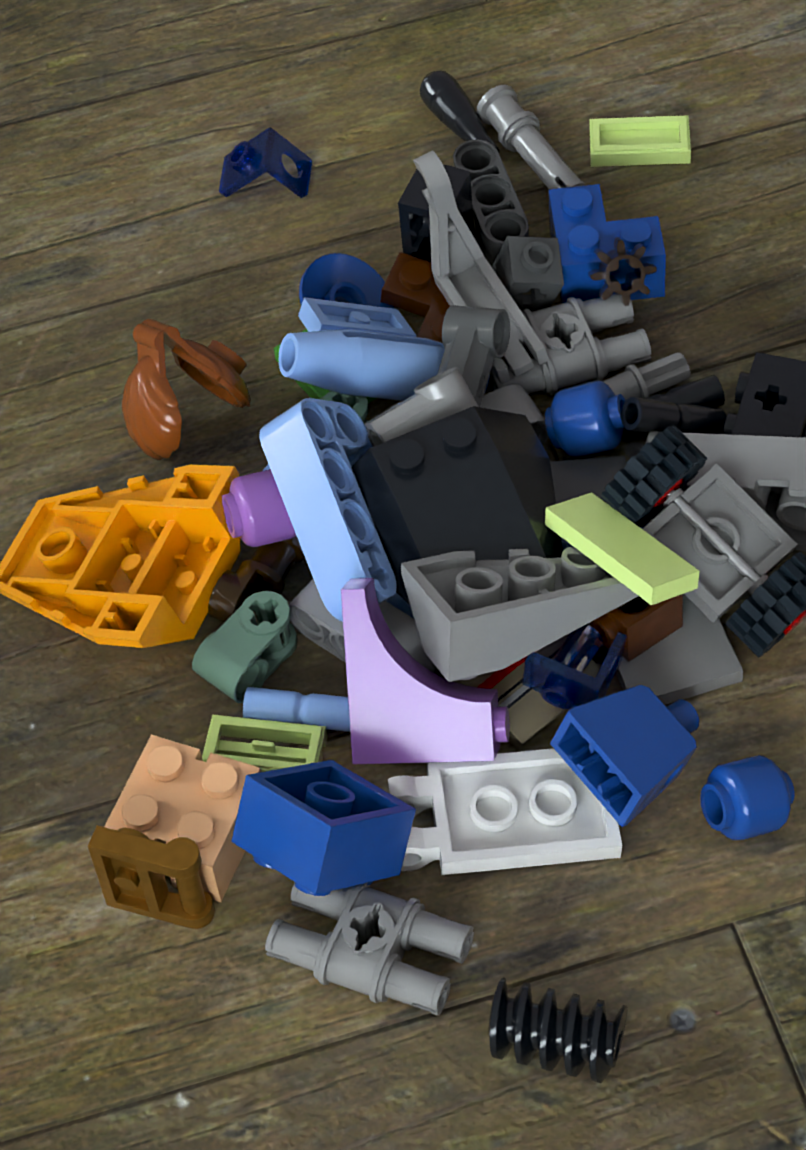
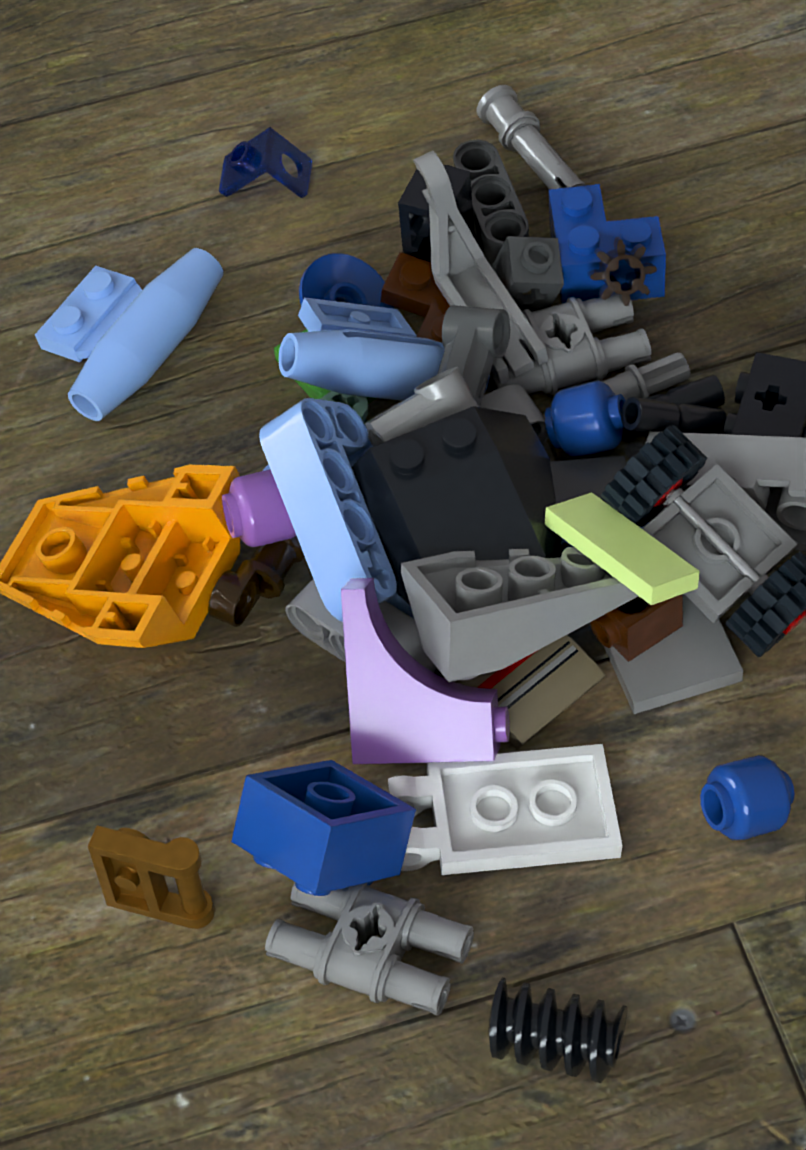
(127, 328): none -> light blue plate
(148, 399): dark orange animal -> none
(183, 796): light nougat piece -> none
(246, 650): sand green piece -> none
(265, 753): yellowish green tile -> none
(297, 708): light blue piece -> none
(452, 106): black piece -> none
(569, 687): clear blue bracket -> none
(579, 648): clear blue piece -> none
(627, 747): blue torso -> none
(640, 141): yellowish green tile -> none

